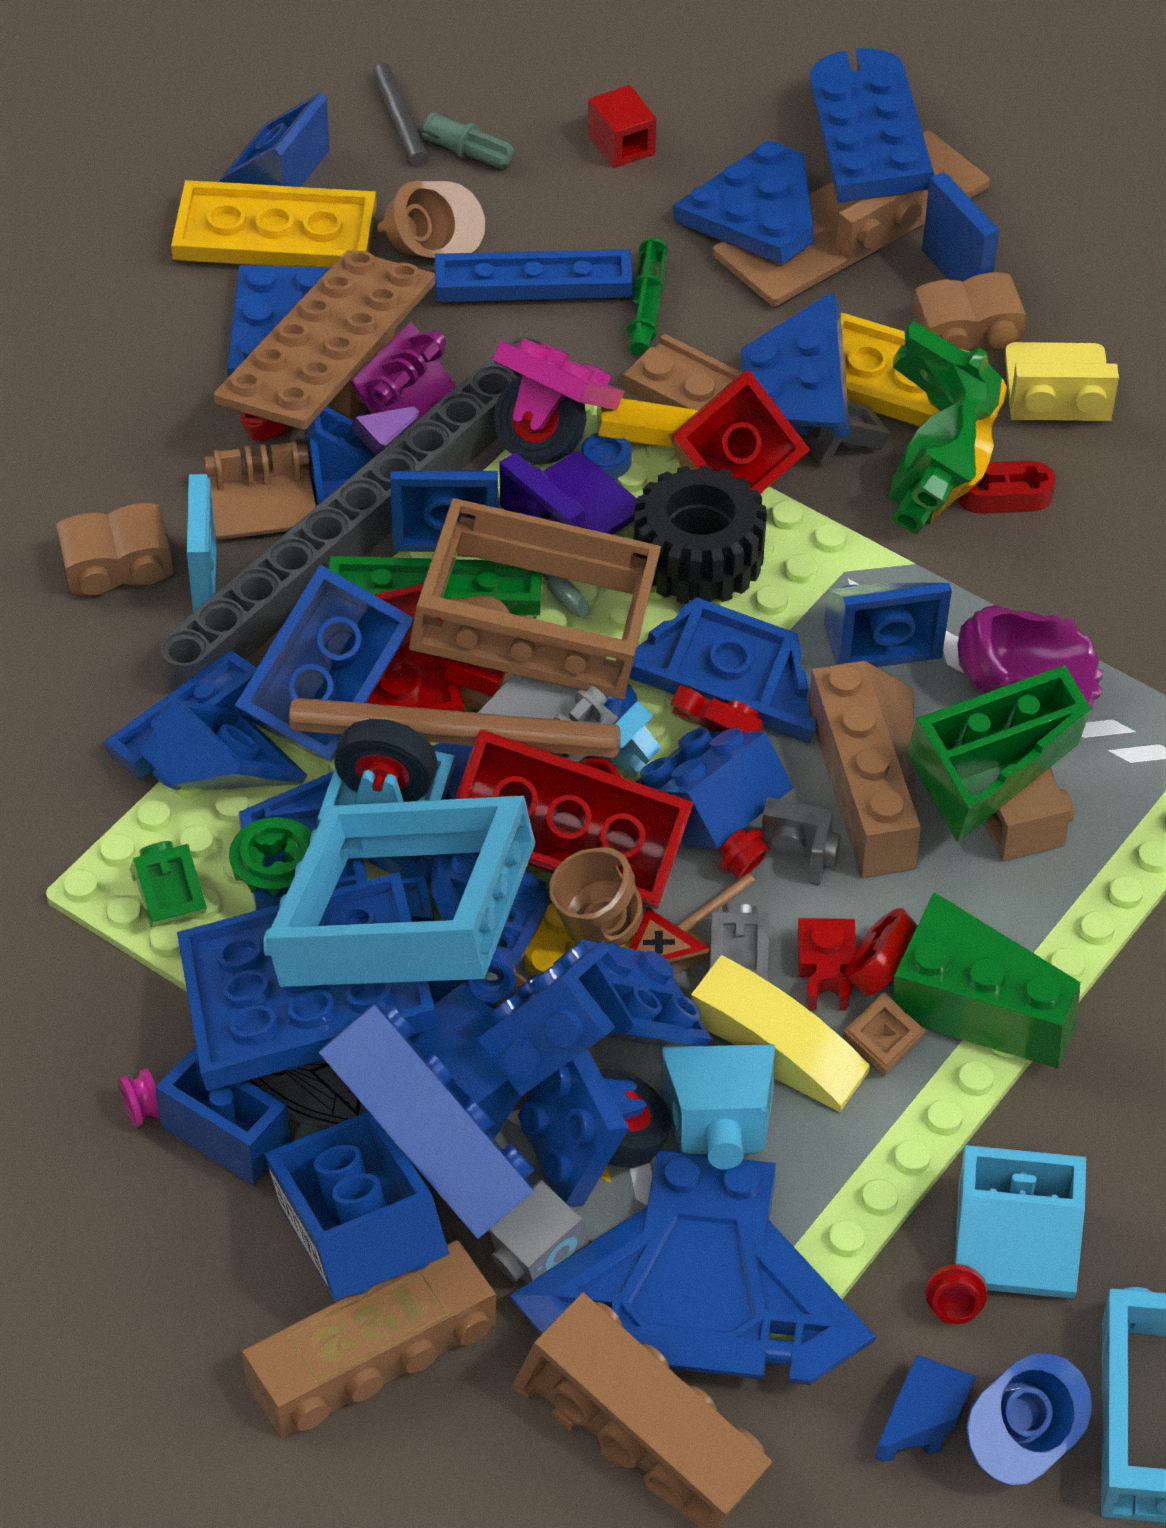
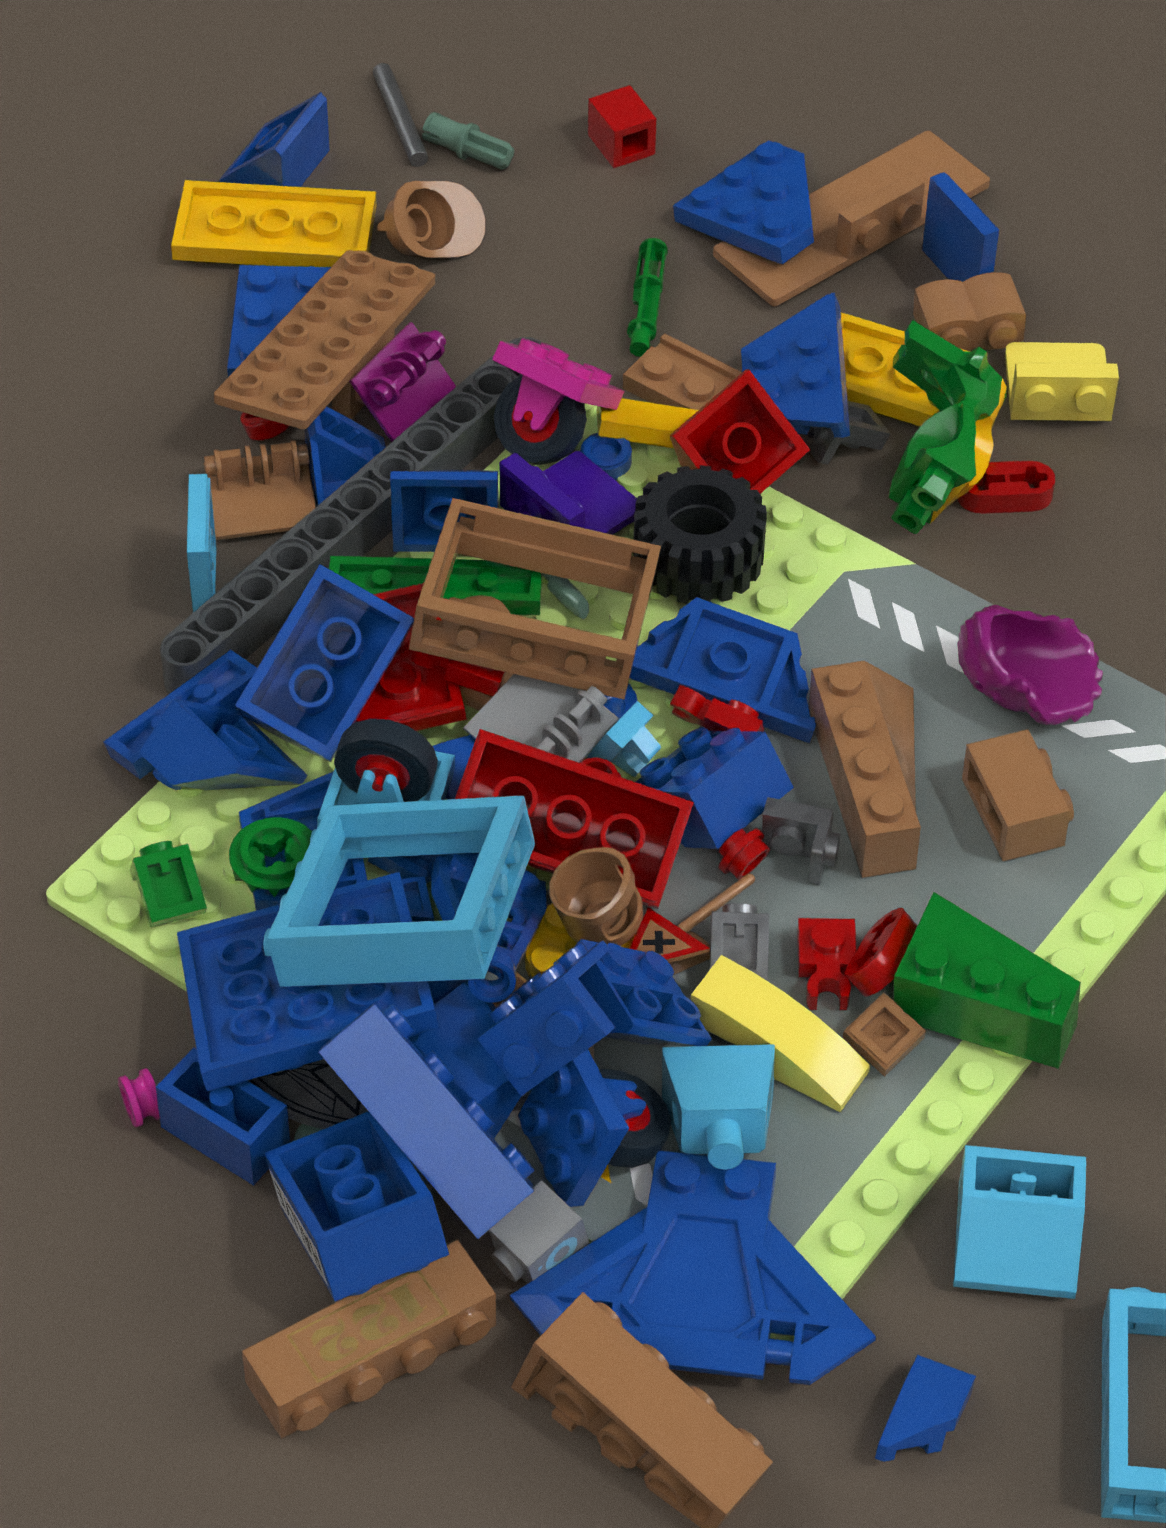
(114, 549): medium nougat brick -> none
(382, 428): medium lavender slope -> none
(461, 727): medium nougat axle -> none
(533, 275): blue plate -> none
(869, 125): blue plate -> none
(887, 622): blue slope -> none
(956, 1293): red plate -> none
(996, 745): green wedge -> none
(1028, 1418): blue piece -> none

